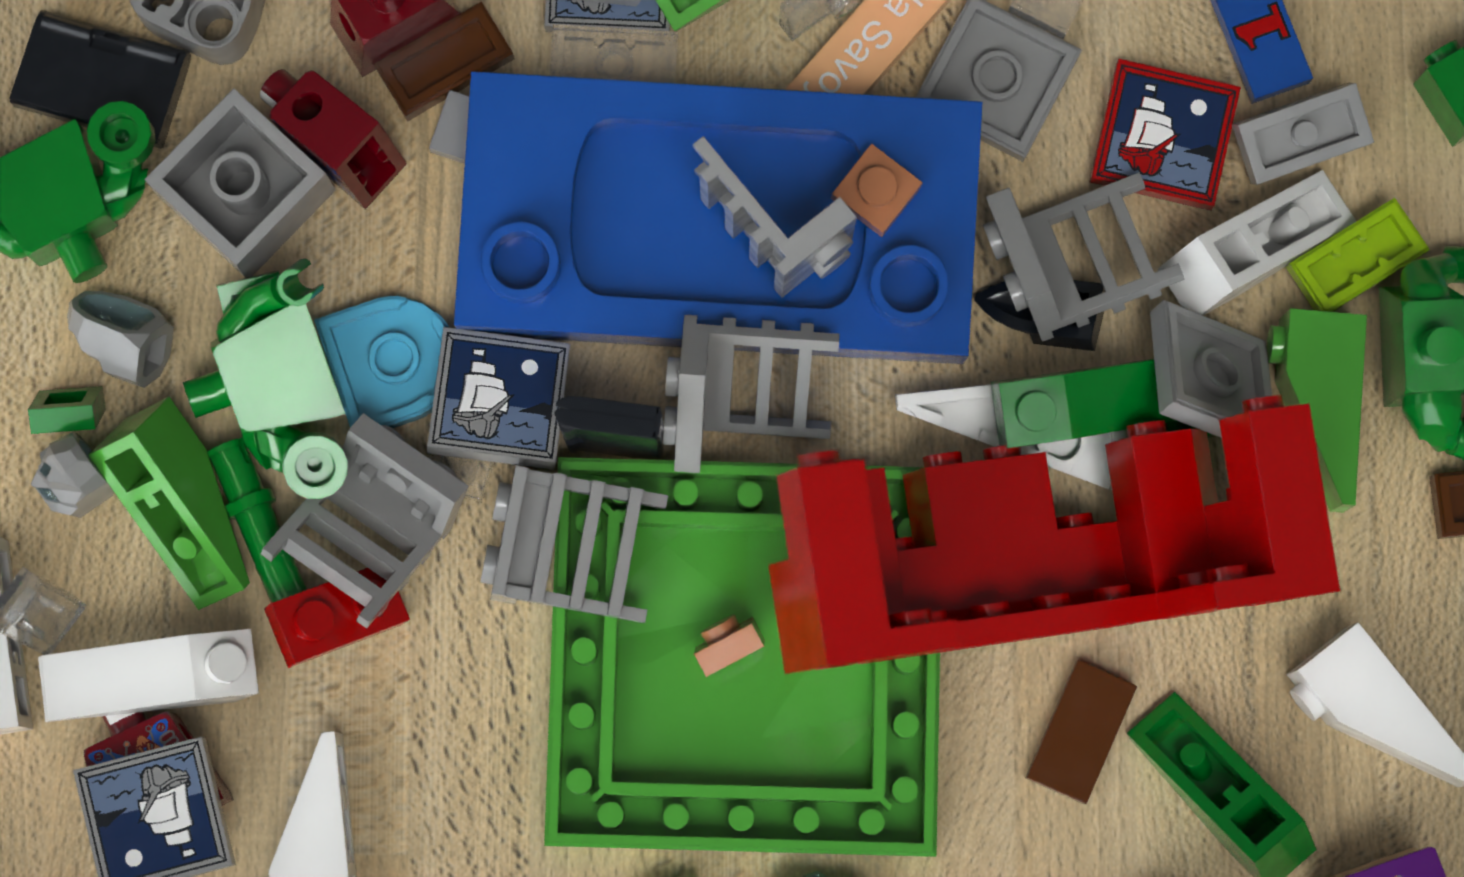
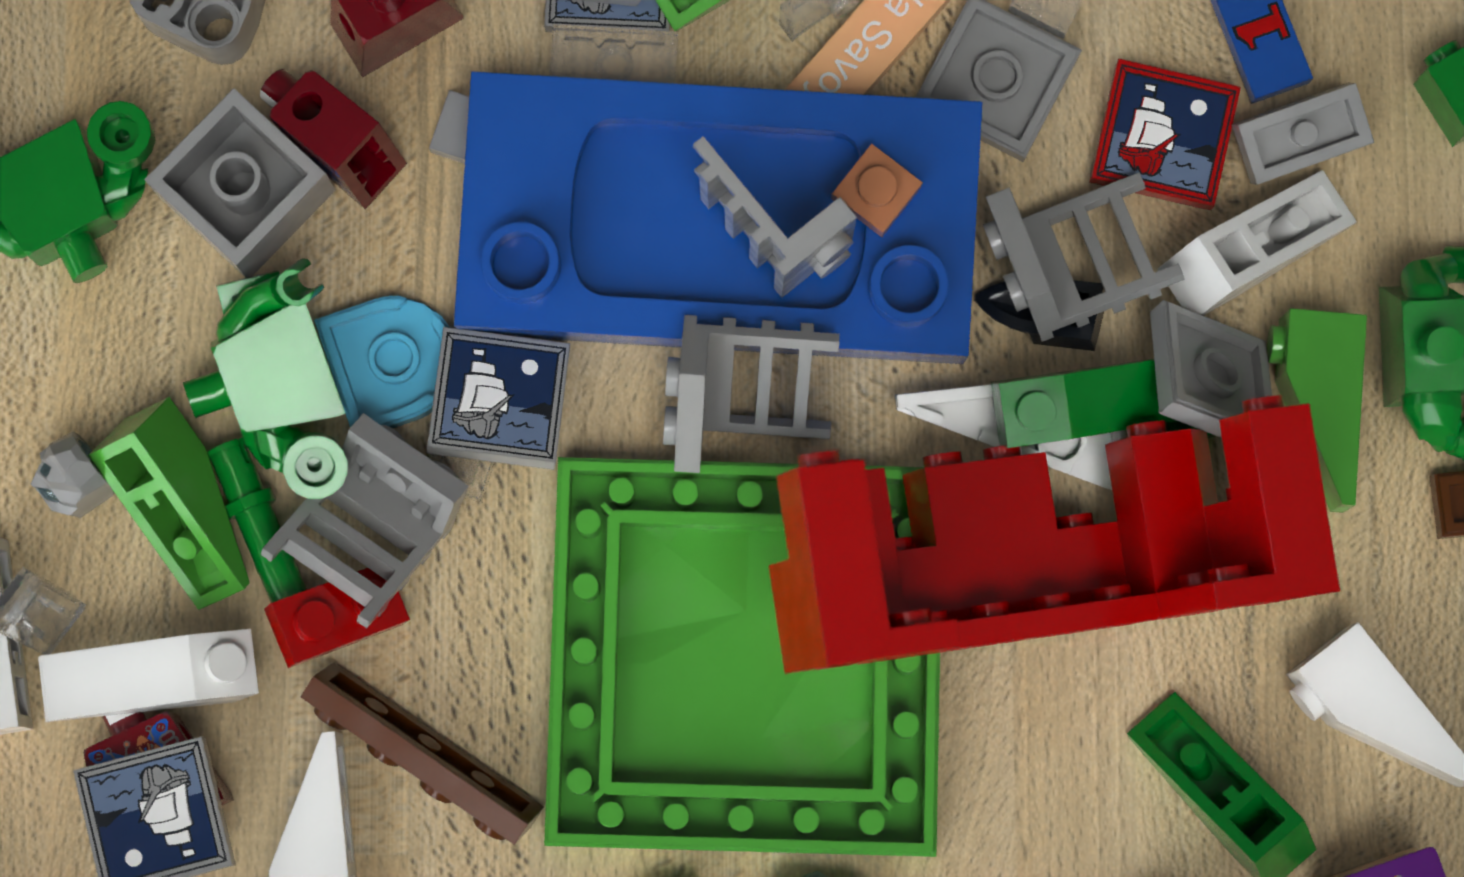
(66, 410): green tile -> none
(80, 67): black piece -> none
(122, 335): light grey rock -> none
(406, 742): none -> reddish brown plate
(443, 61): reddish brown tile -> none
(531, 520): light grey plate -> none
(611, 427): black piece -> none
(727, 643): nougat plate -> none
(1081, 732): reddish brown tile -> none
(1357, 258): lime plate -> none

